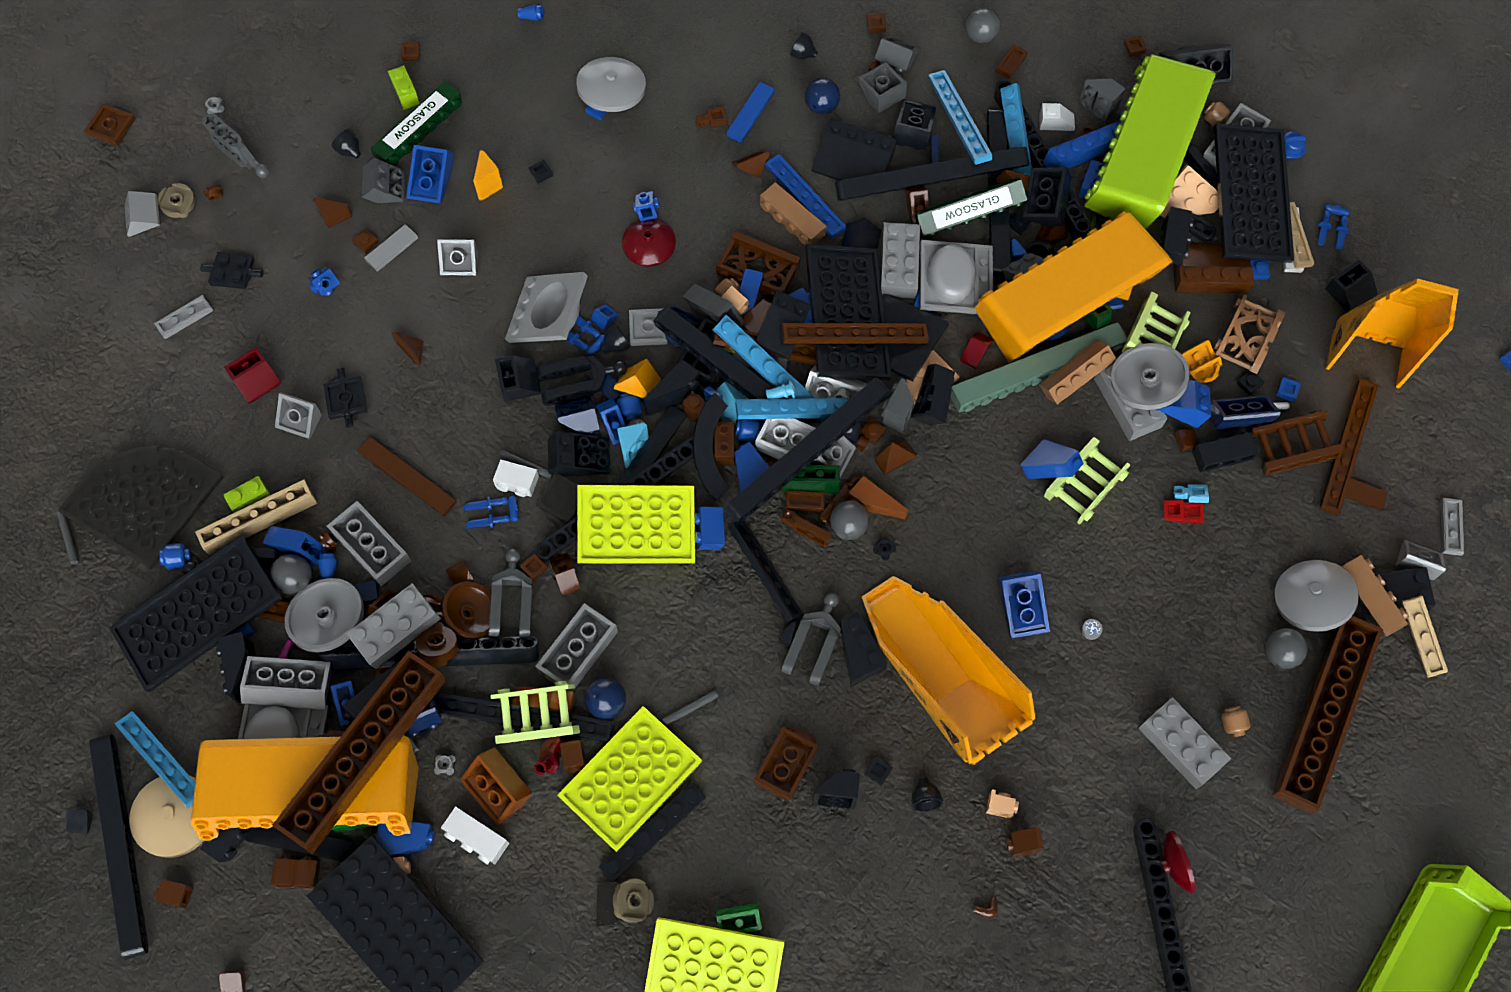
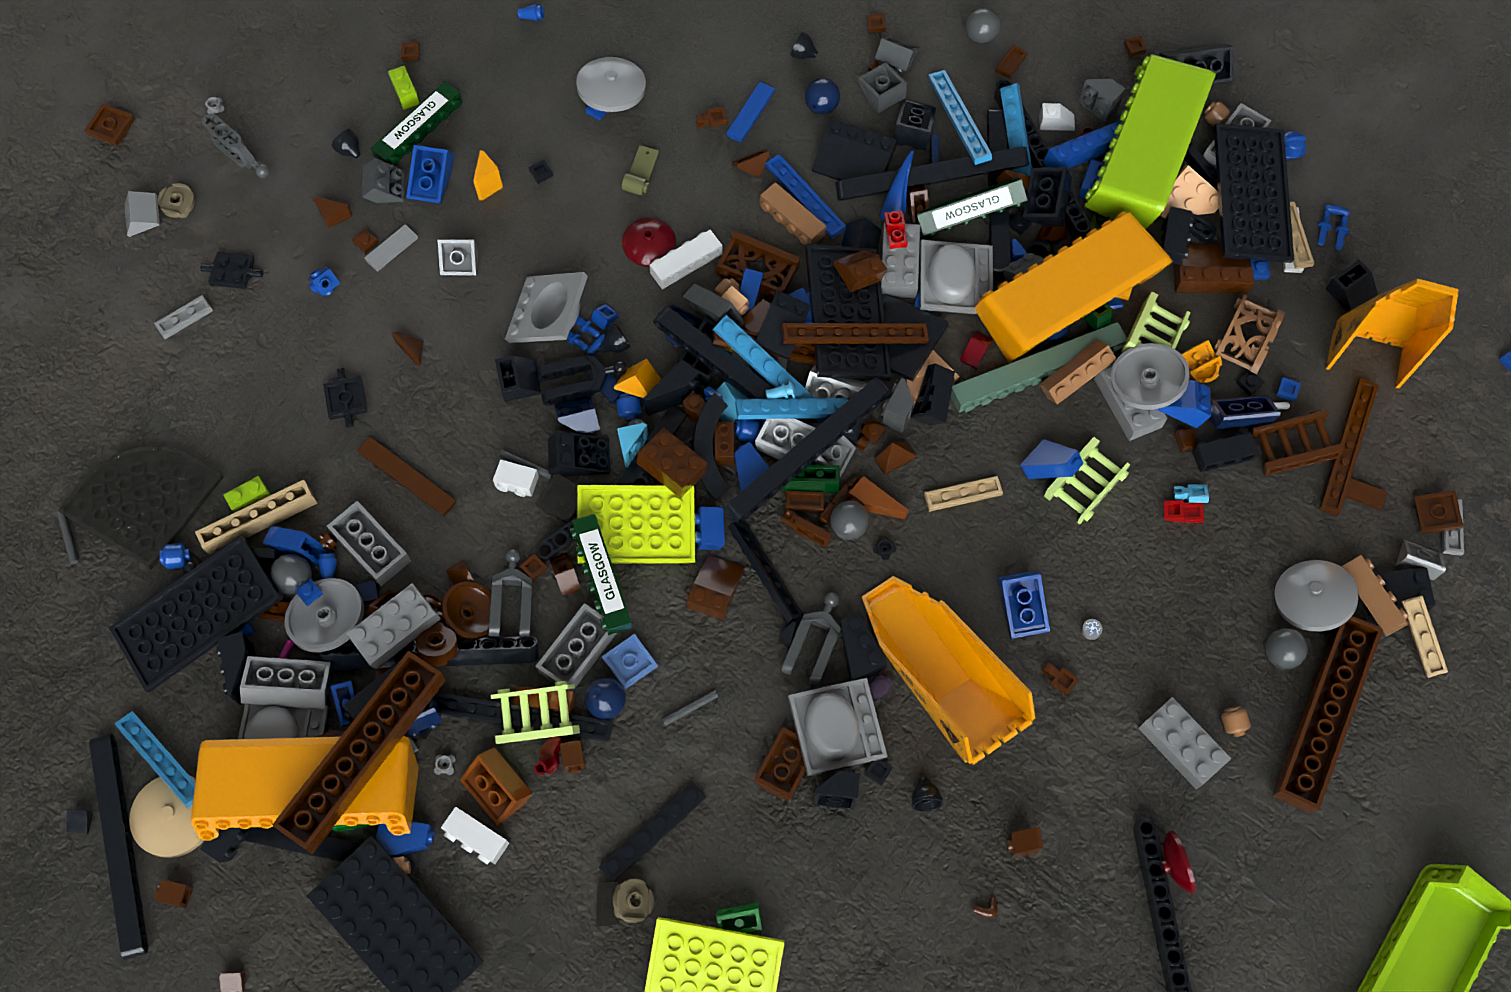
(213, 192): reddish brown plate -> none
(252, 375): dark red slope -> none
(295, 873): reddish brown brick -> none
(296, 415): light grey slope -> none
(308, 592): none -> blue plate
(513, 510): blue piece -> none
(601, 574): none -> brick
(611, 419): blue slope -> none
(629, 661): none -> medium blue plate
(629, 778): neon yellow plate -> none
(638, 178): none -> olive door
(643, 329): light grey plate -> none
(646, 206): blue brick -> none
(672, 462): none -> reddish brown brick
(686, 259): none -> white brick
(715, 587): none -> reddish brown slope
(837, 726): none -> light grey piece
(860, 269): none -> reddish brown slope
(880, 687): none -> clear purple brick
(895, 229): none -> red slope
(897, 193): none -> blue piece
(963, 493): none -> tan tile
(1001, 804): light nougat brick -> none
(1062, 679): none -> reddish brown plate
(1438, 512): none -> reddish brown plate

